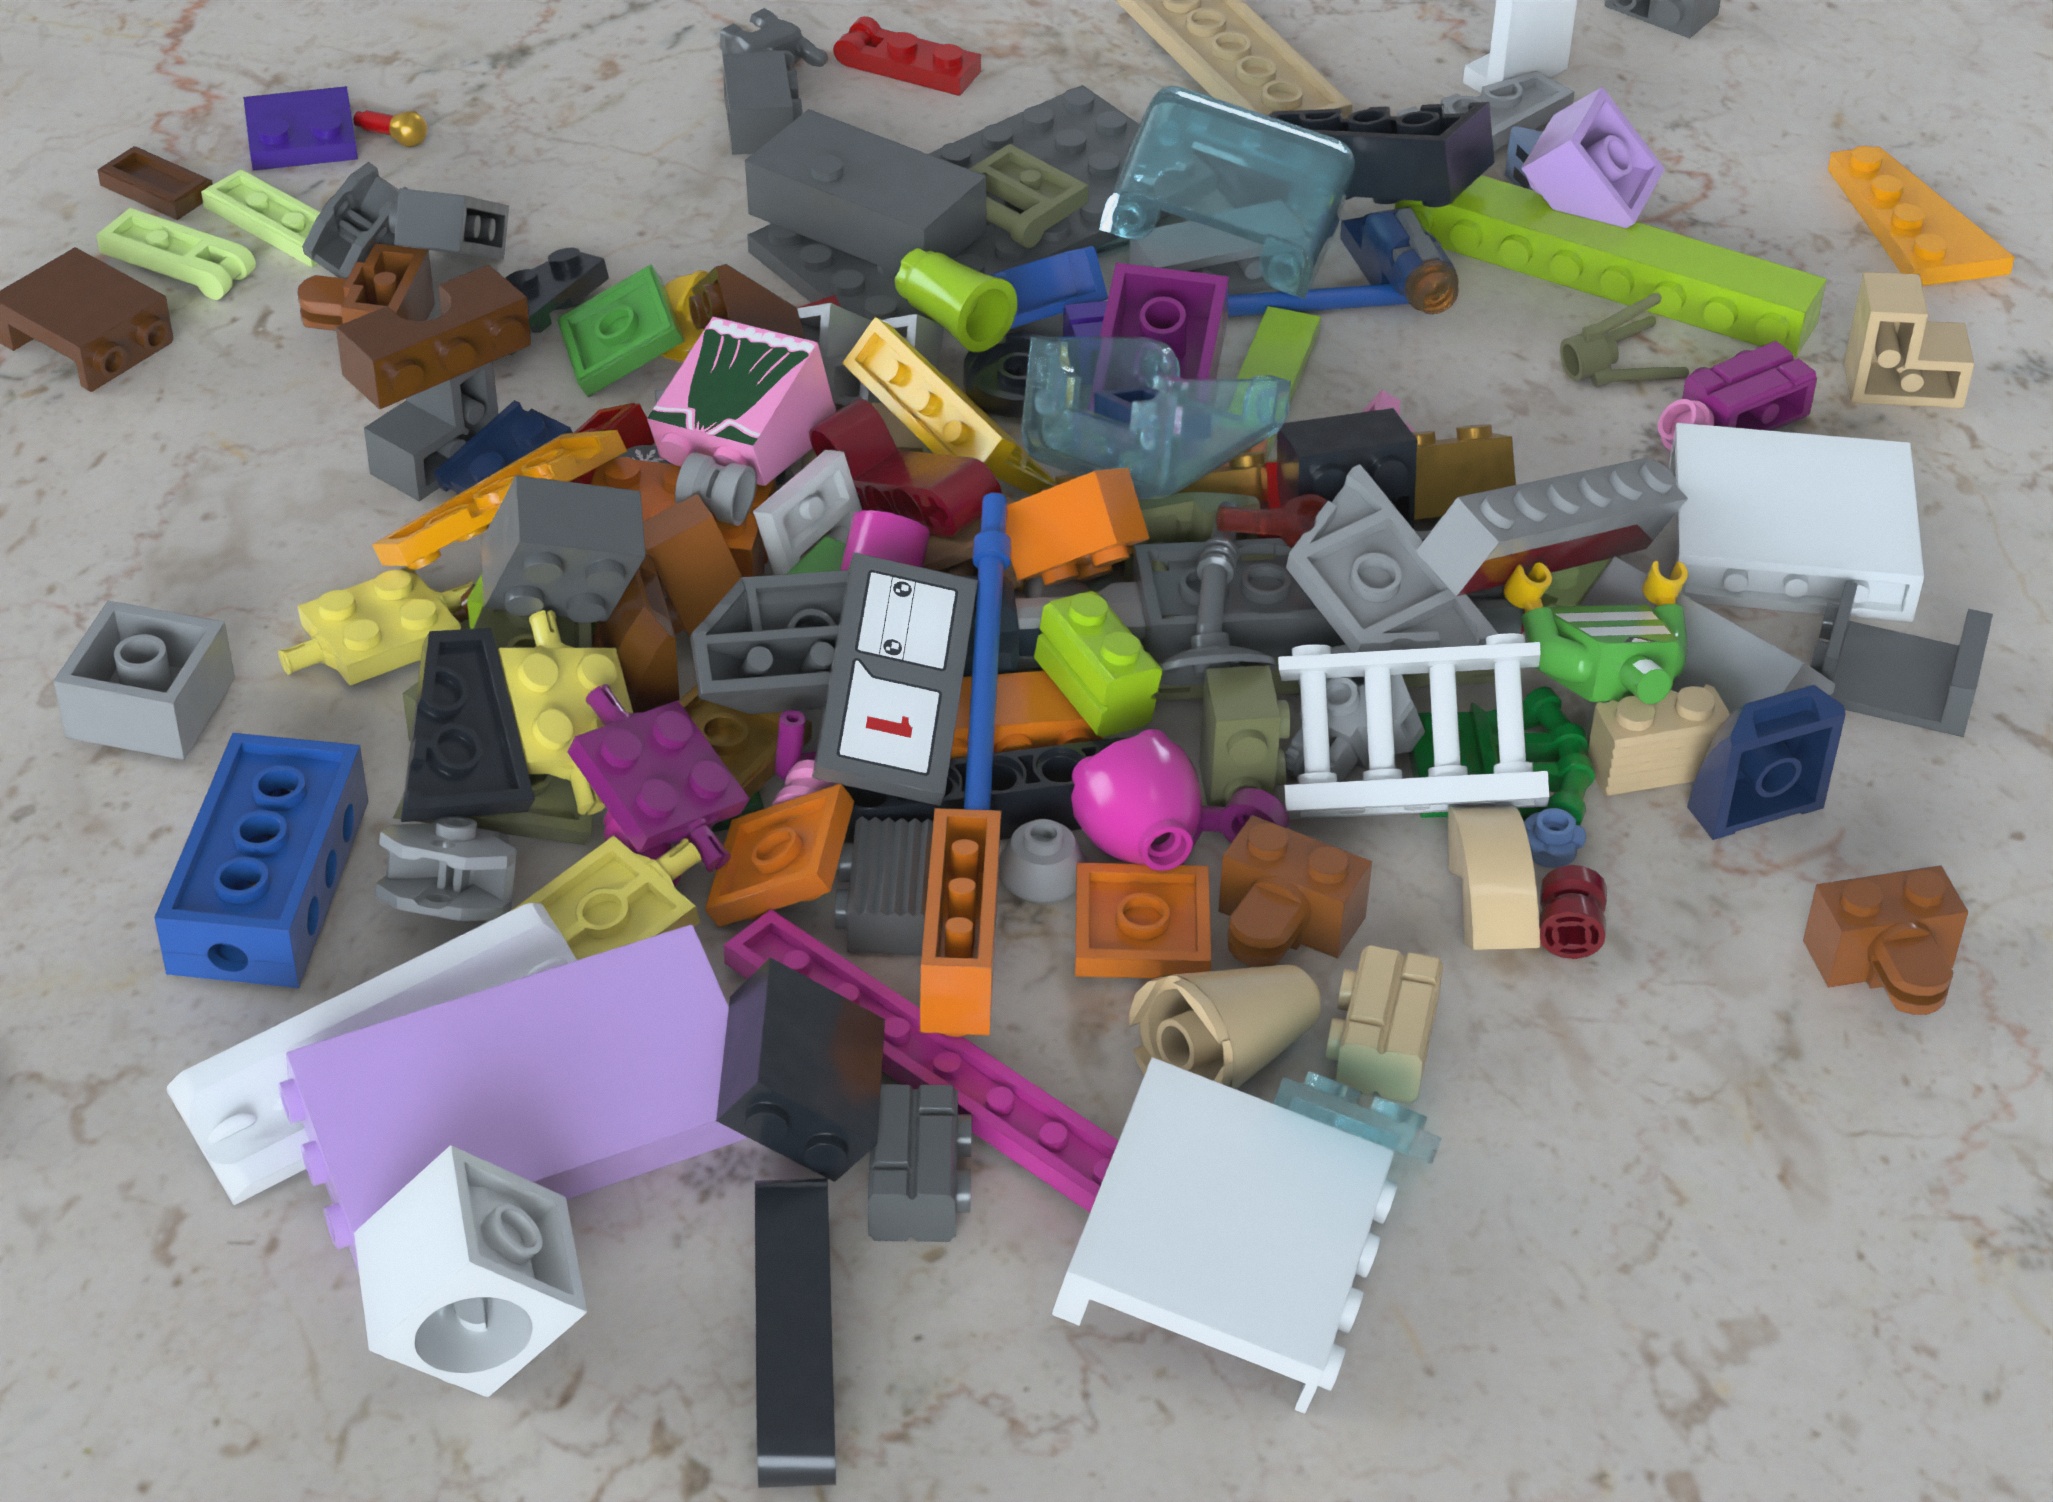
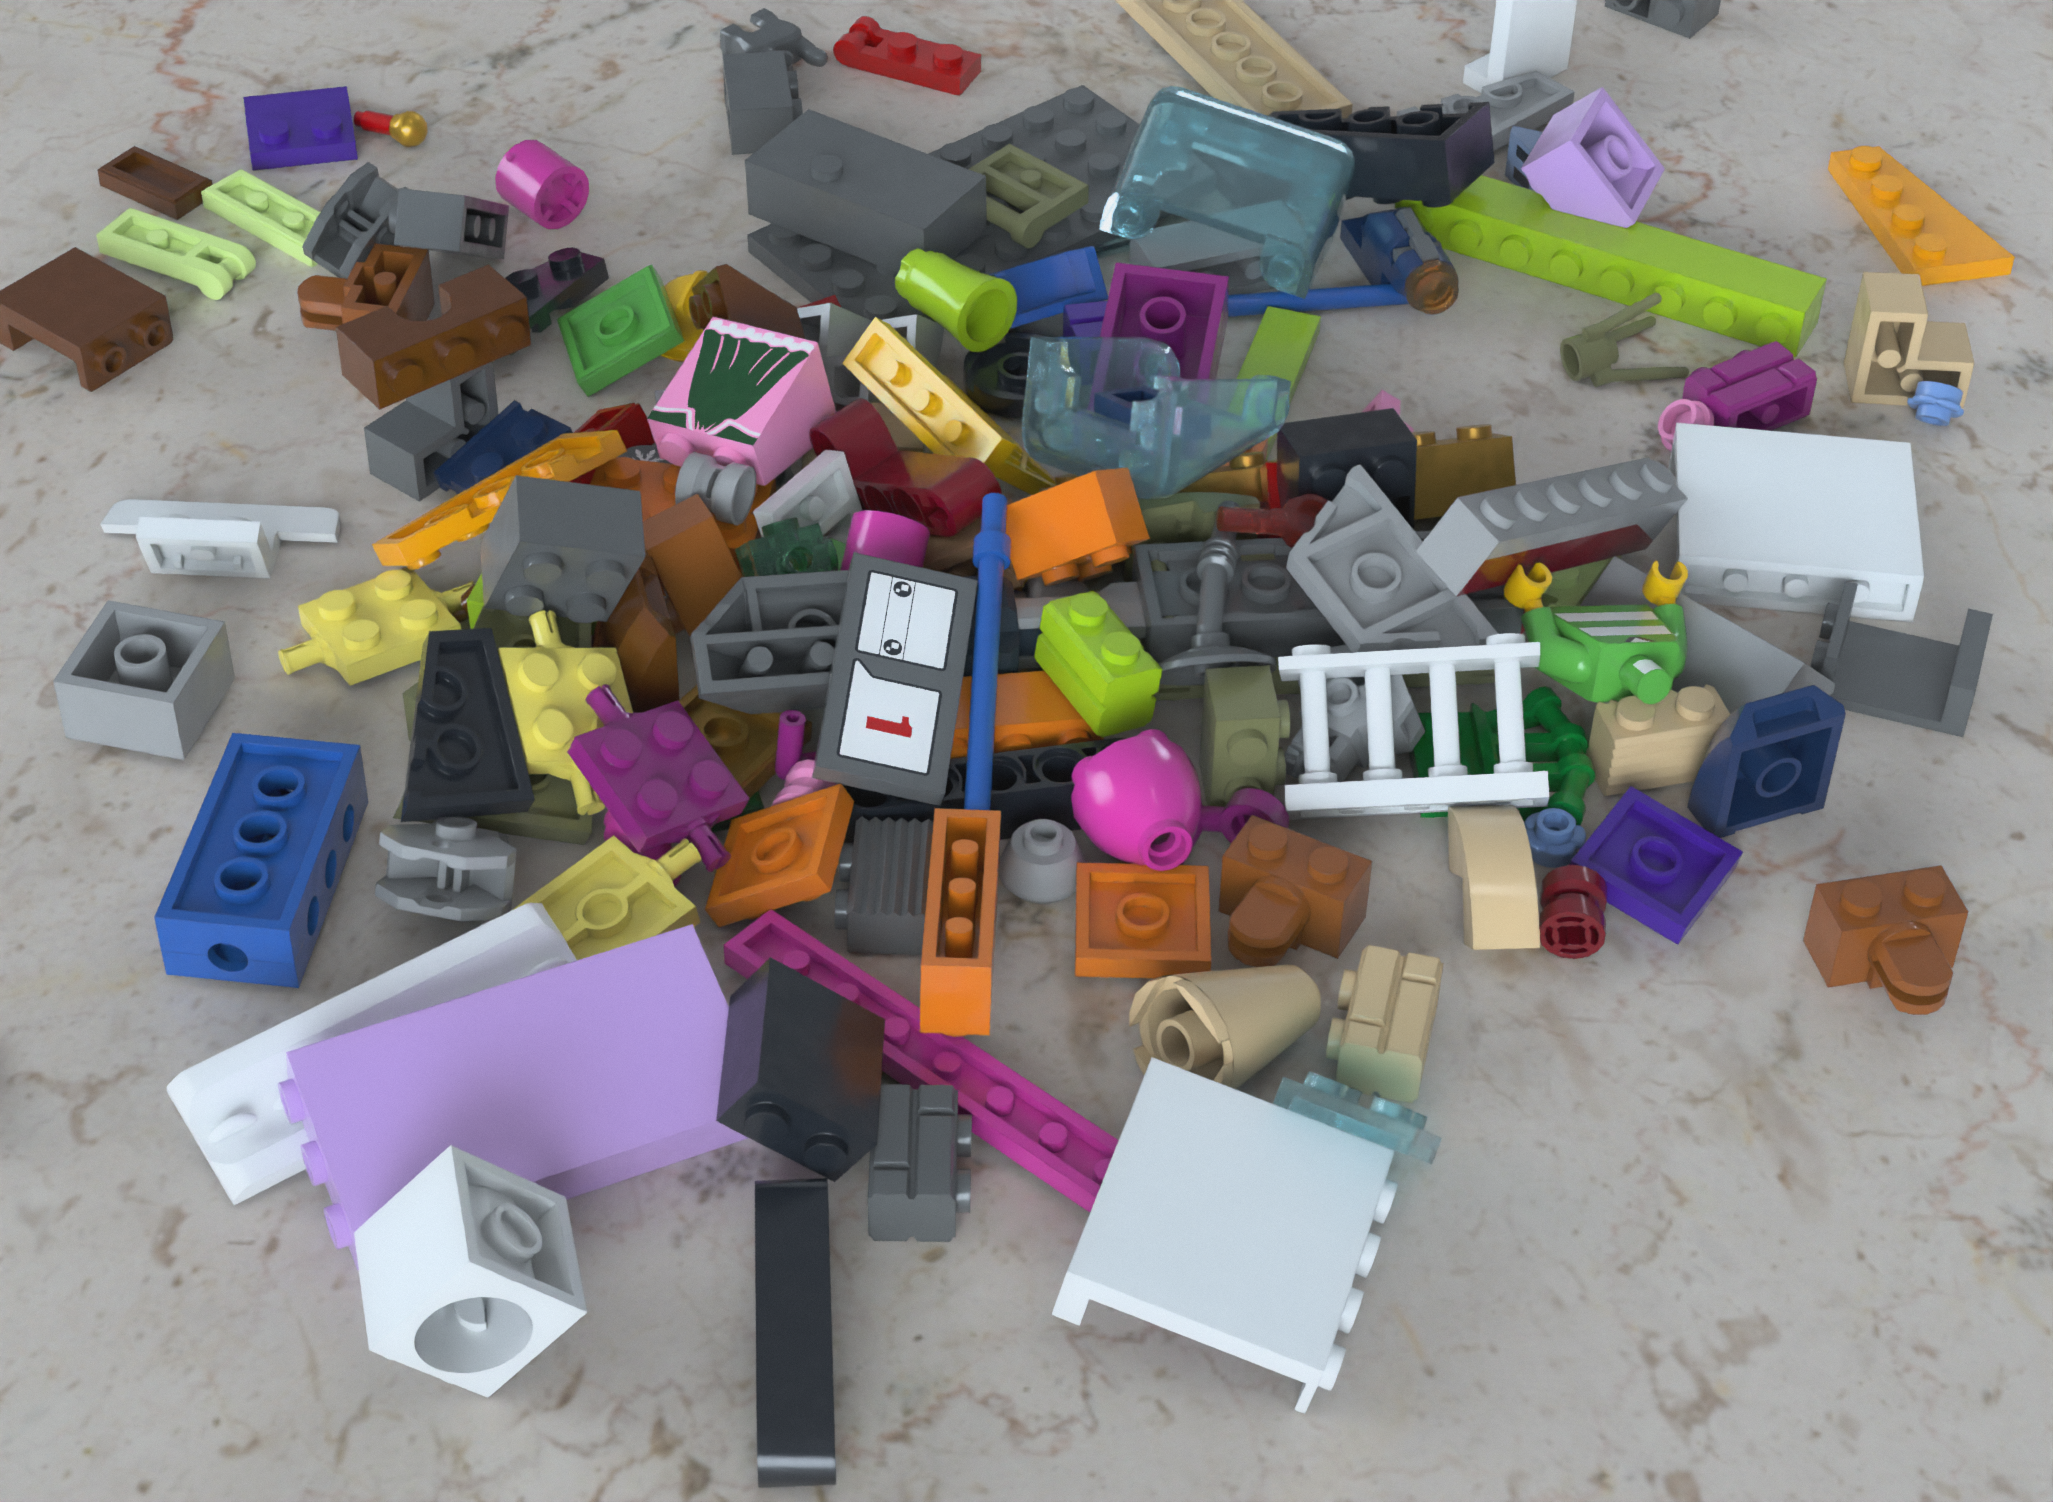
(217, 536): none -> white plate
(542, 184): none -> dark pink piece
(784, 543): none -> clear green brick
(1657, 864): none -> dark purple plate
(1936, 403): none -> medium blue plate

